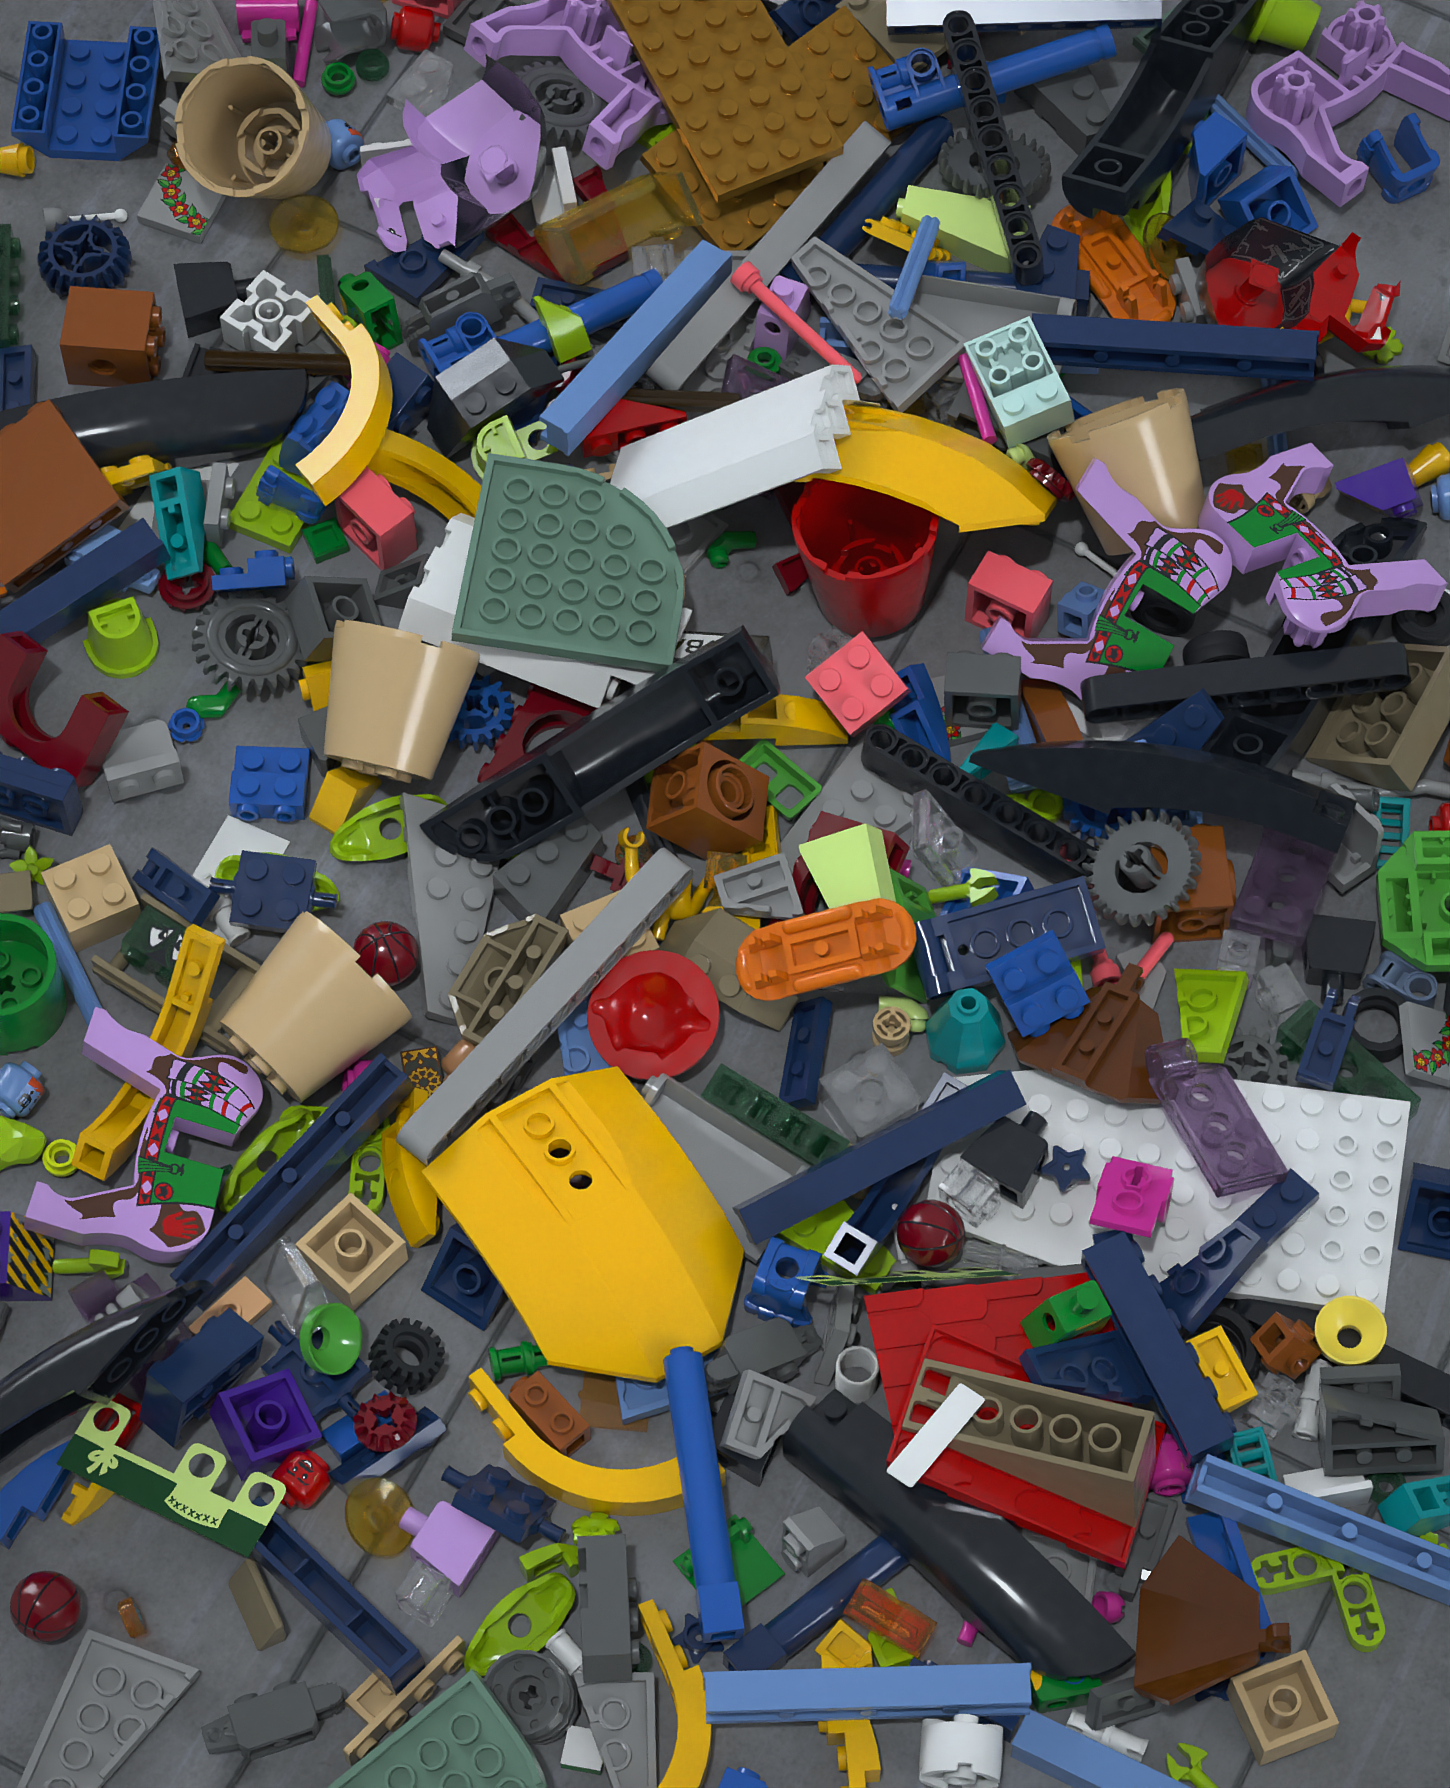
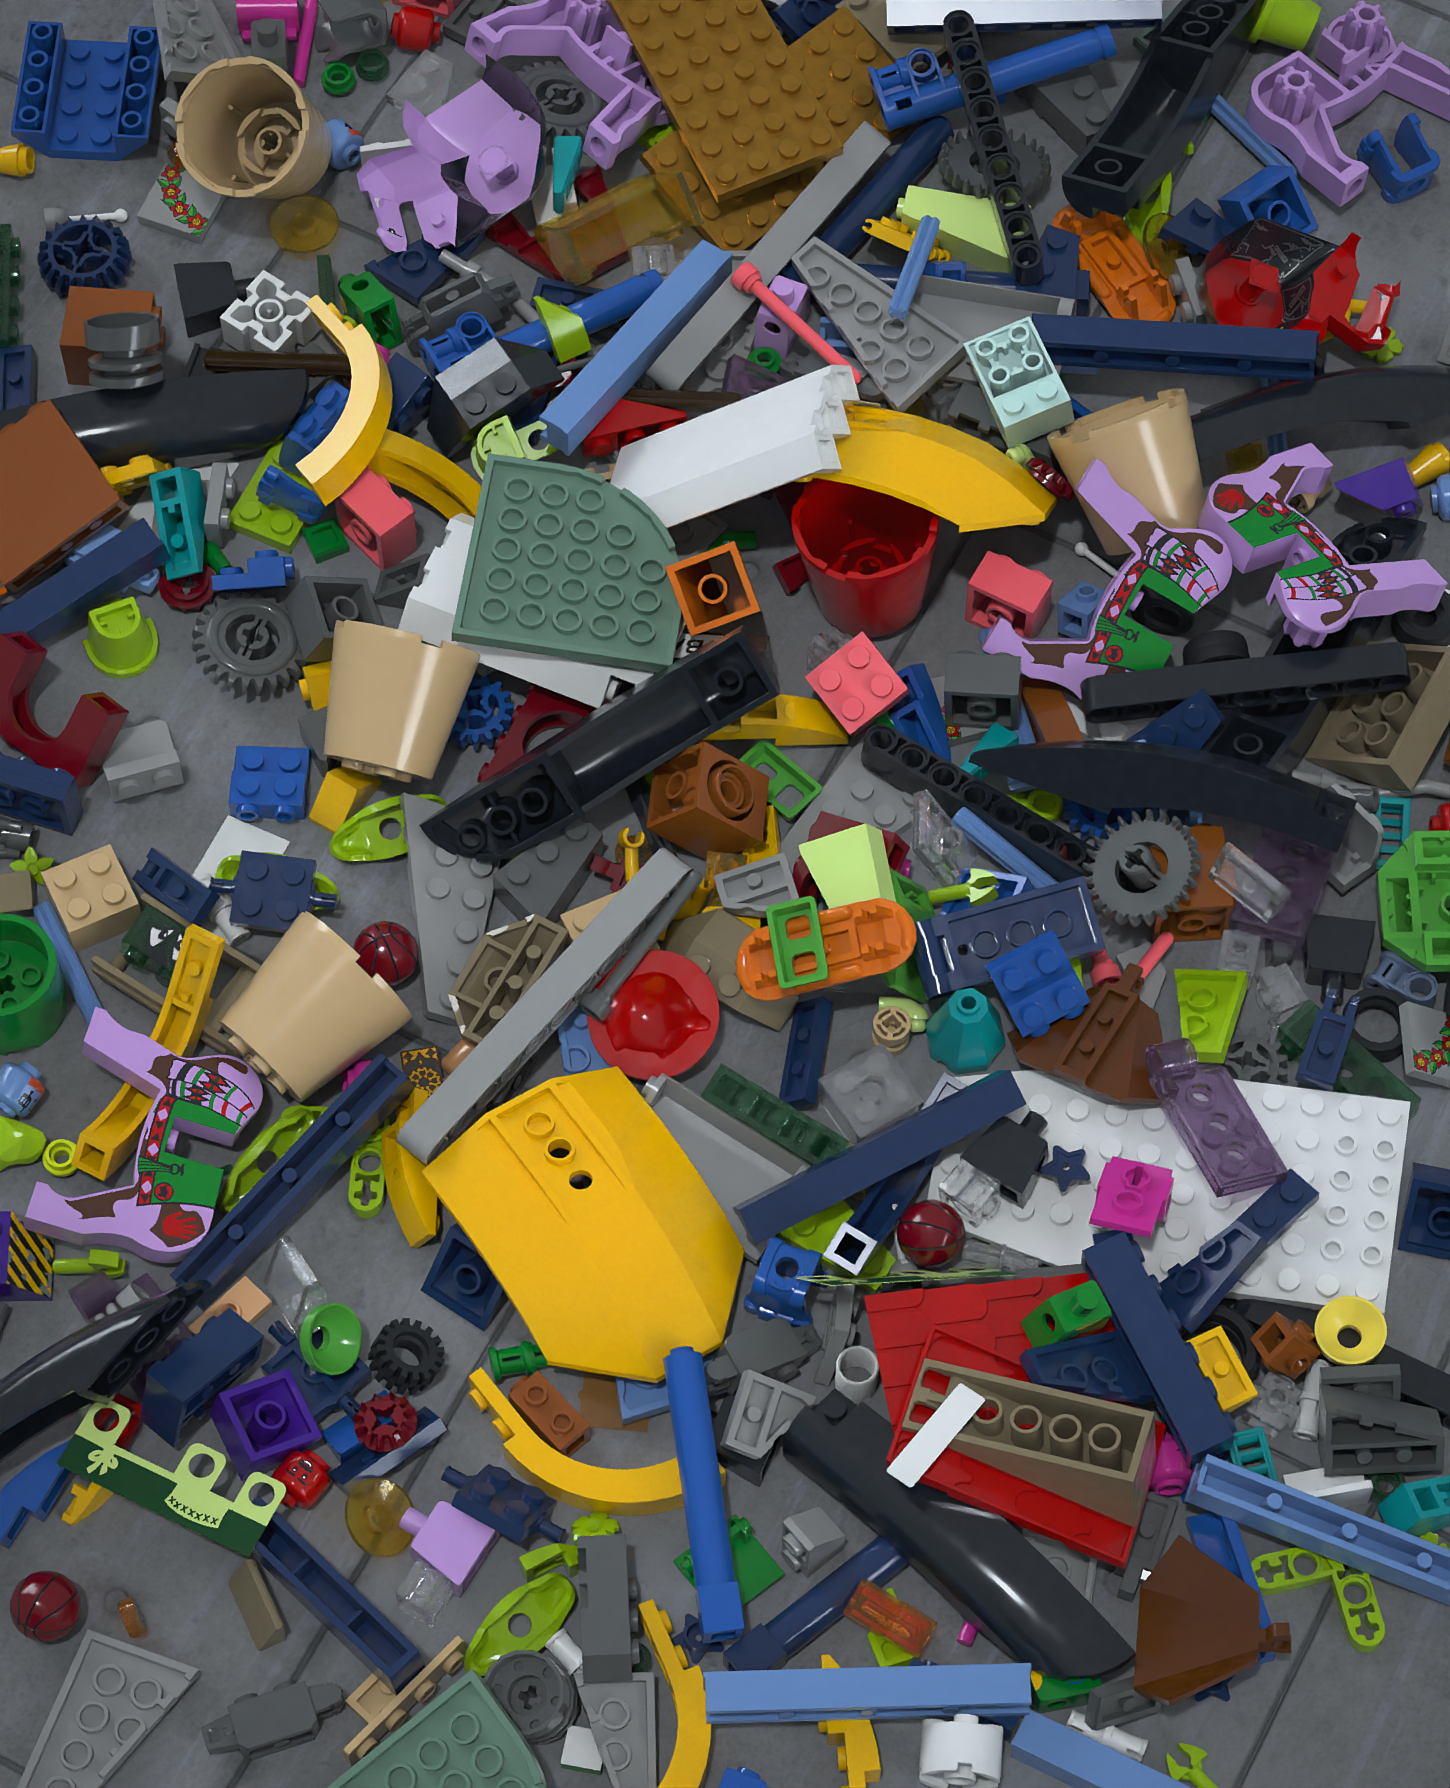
(123, 349): none -> dark grey wheel
(186, 717): blue plate -> none
(213, 705): green arm -> none
(352, 1251): tan brick -> none
(566, 161): none -> teal slope
(599, 1001): none -> dark grey piece
(713, 588): none -> orange slope
(786, 949): none -> bright green piece
(846, 1646): yellow slope -> none
(977, 400): dark pink bar -> none
(1000, 848): none -> medium blue axle
(1109, 1605): dark pink hinge -> none
(1215, 157): blue slope -> none
(1249, 882): none -> clear tile
(1282, 1707): tan brick -> none

